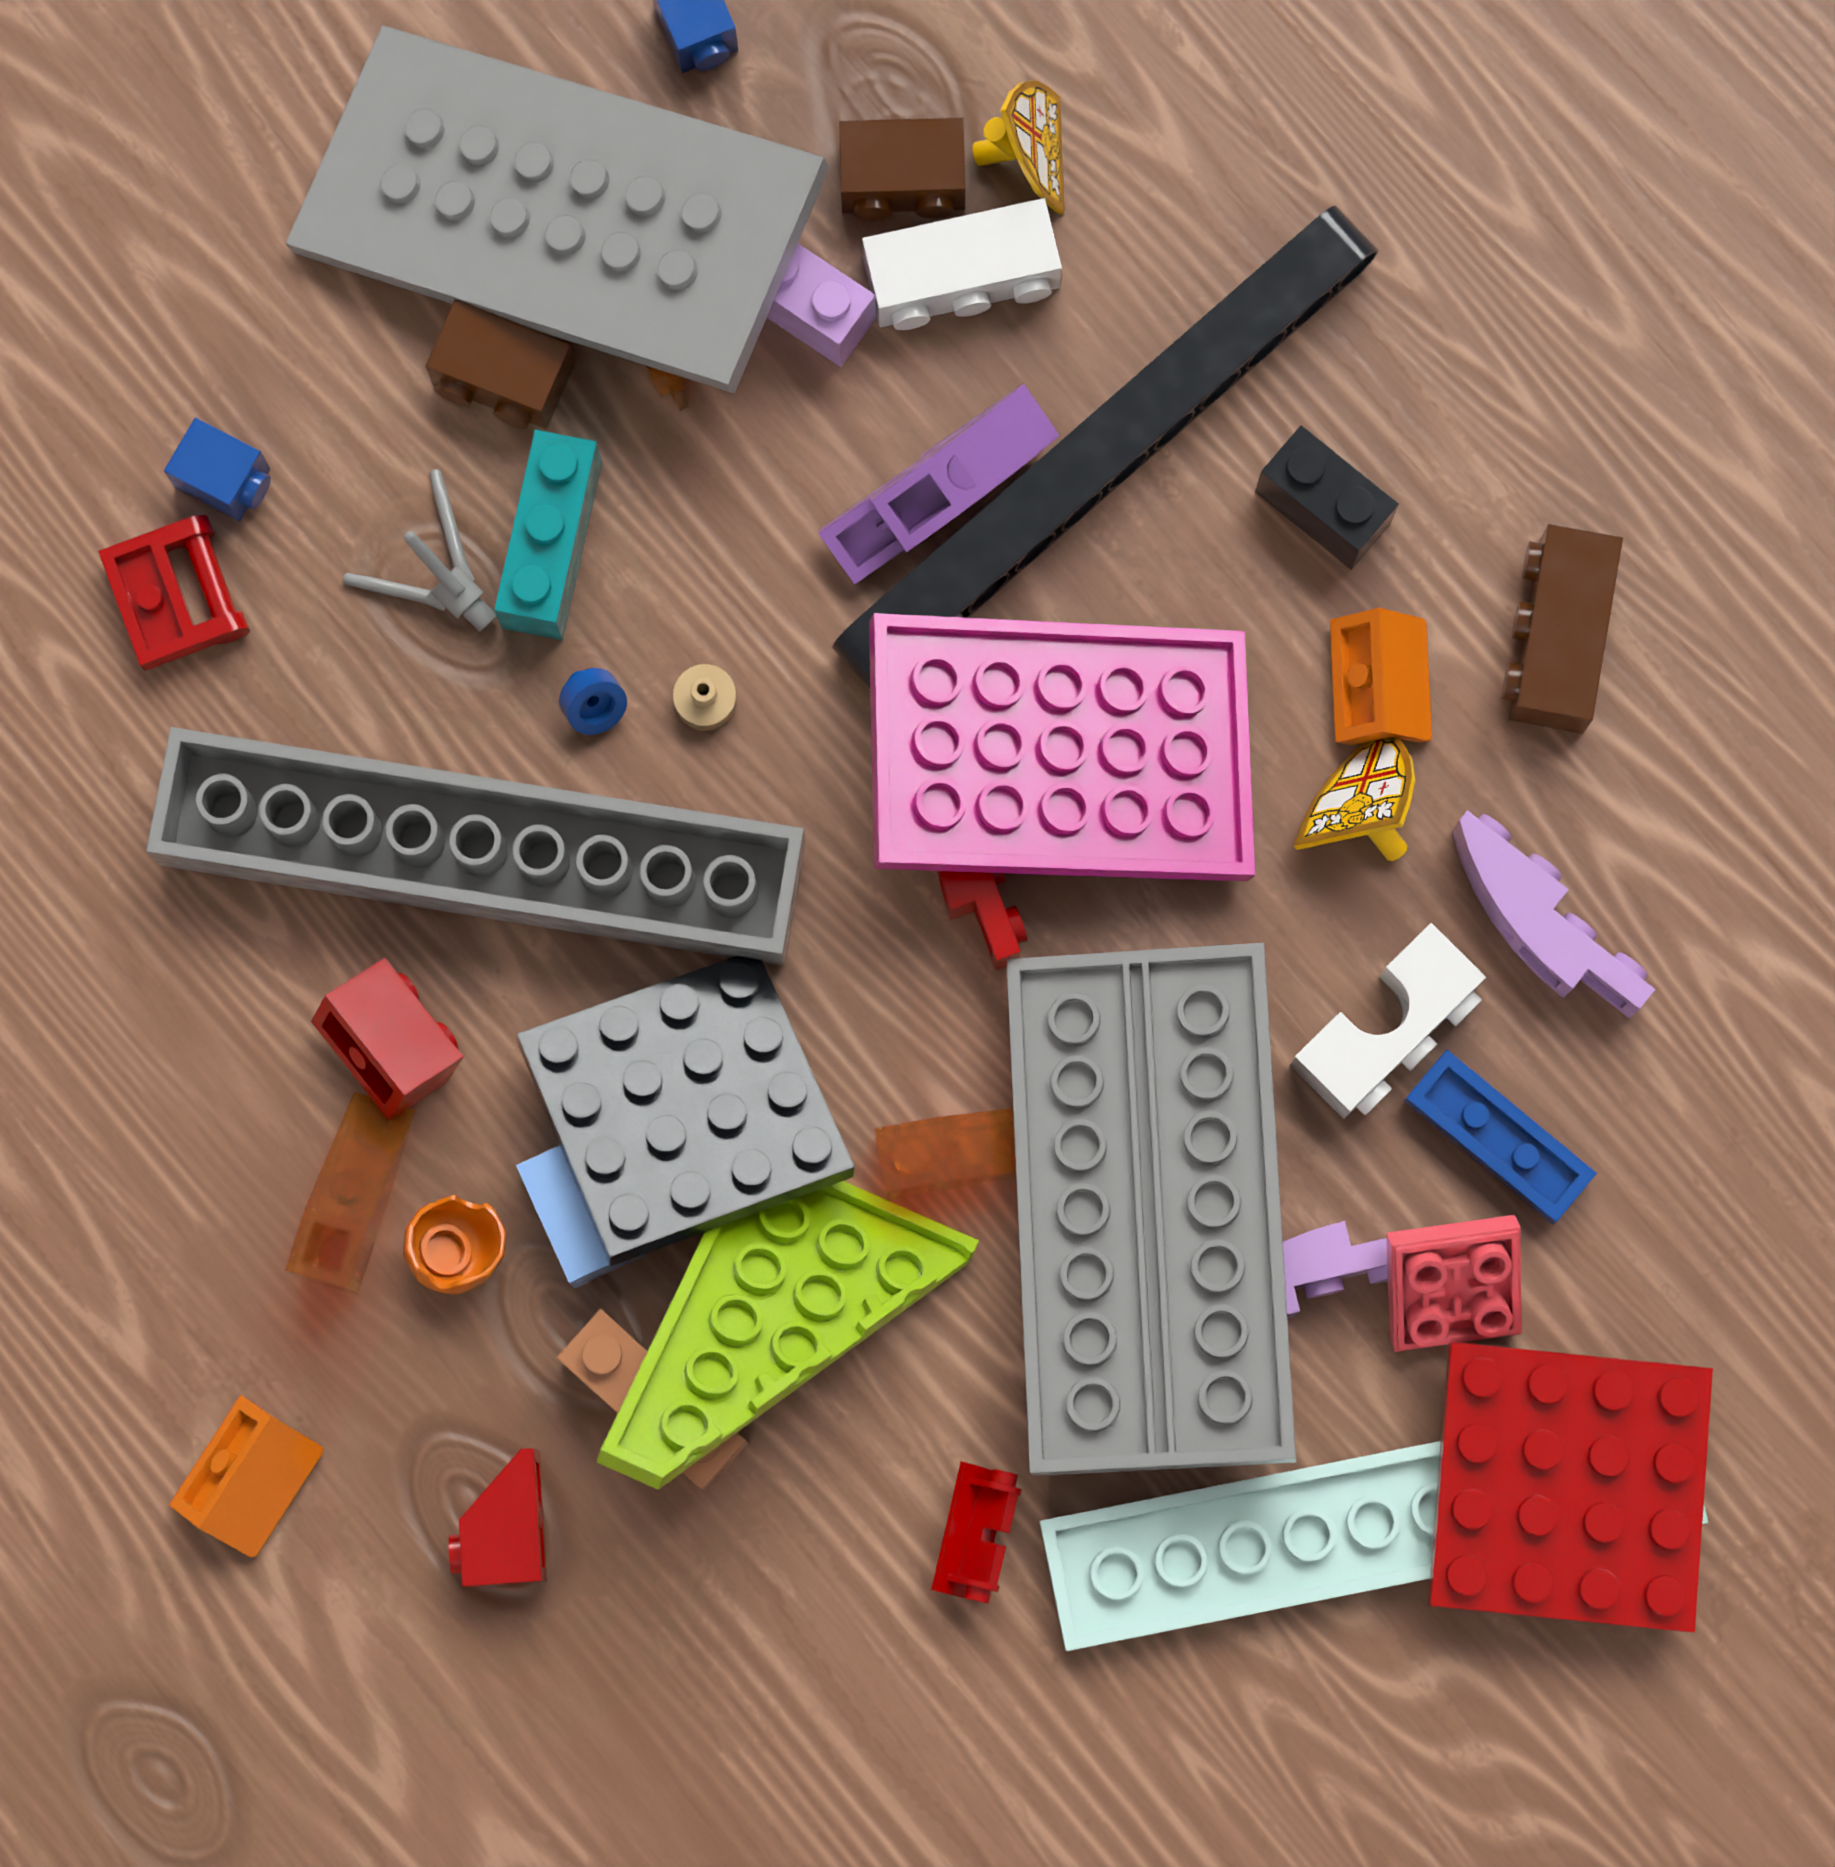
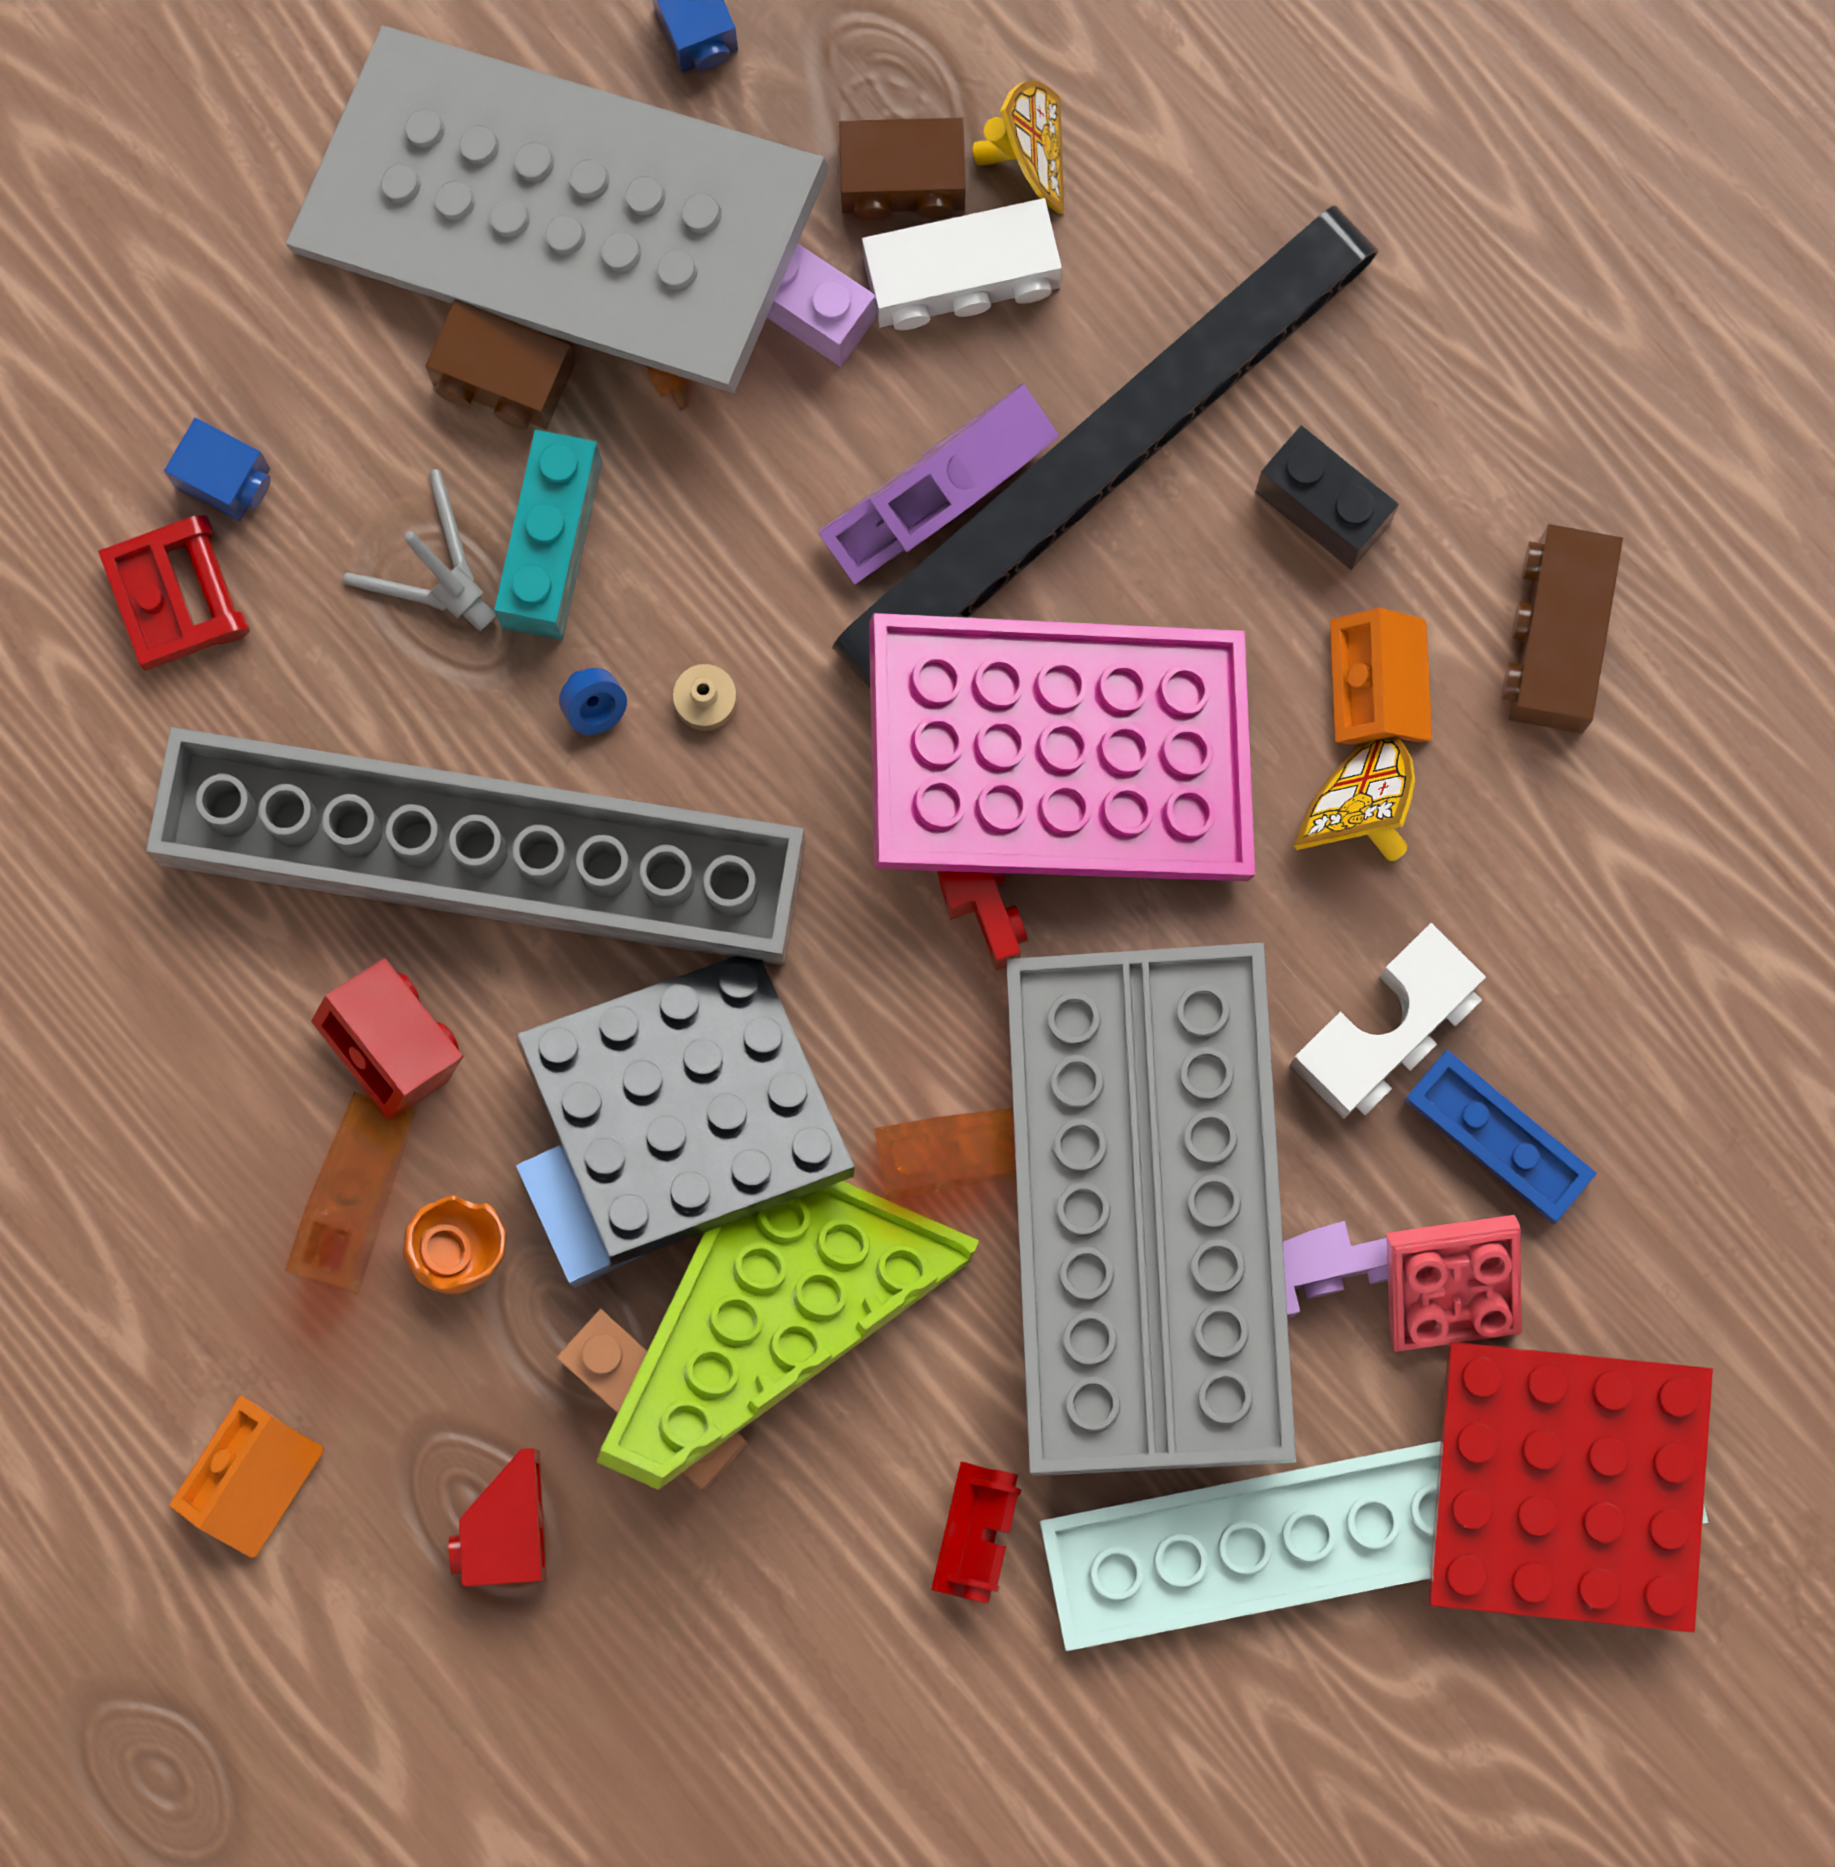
(1521, 902): lavender slope -> none

